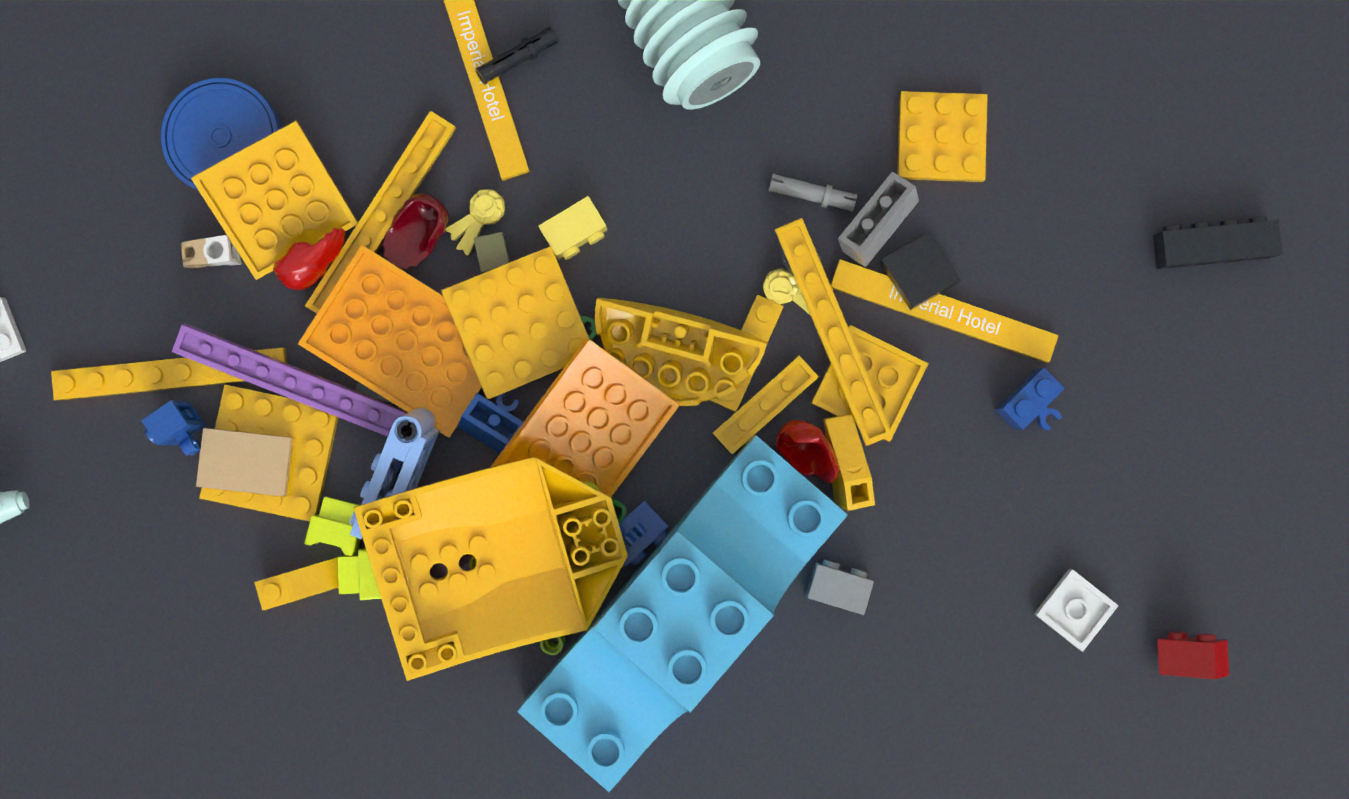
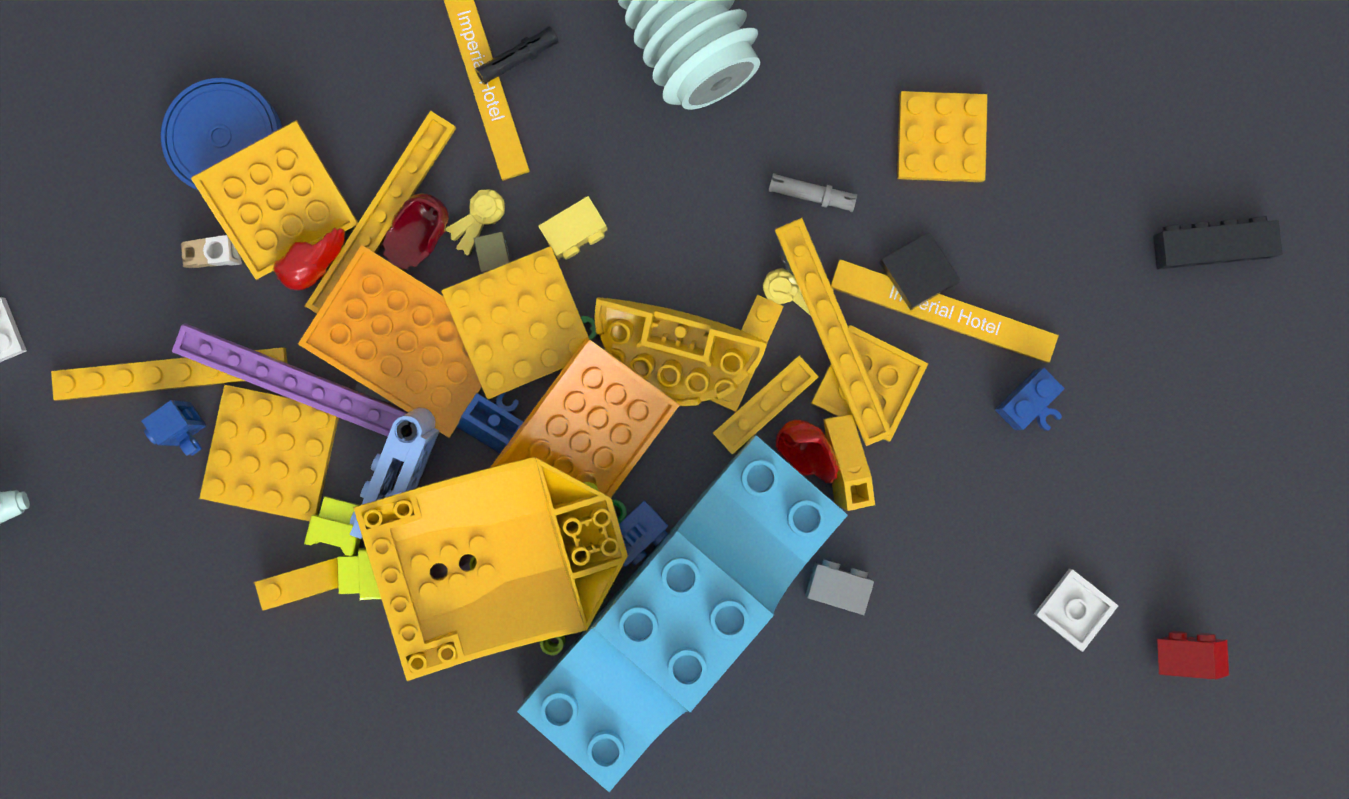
(244, 462): tan tile -> none
(878, 219): light grey brick -> none

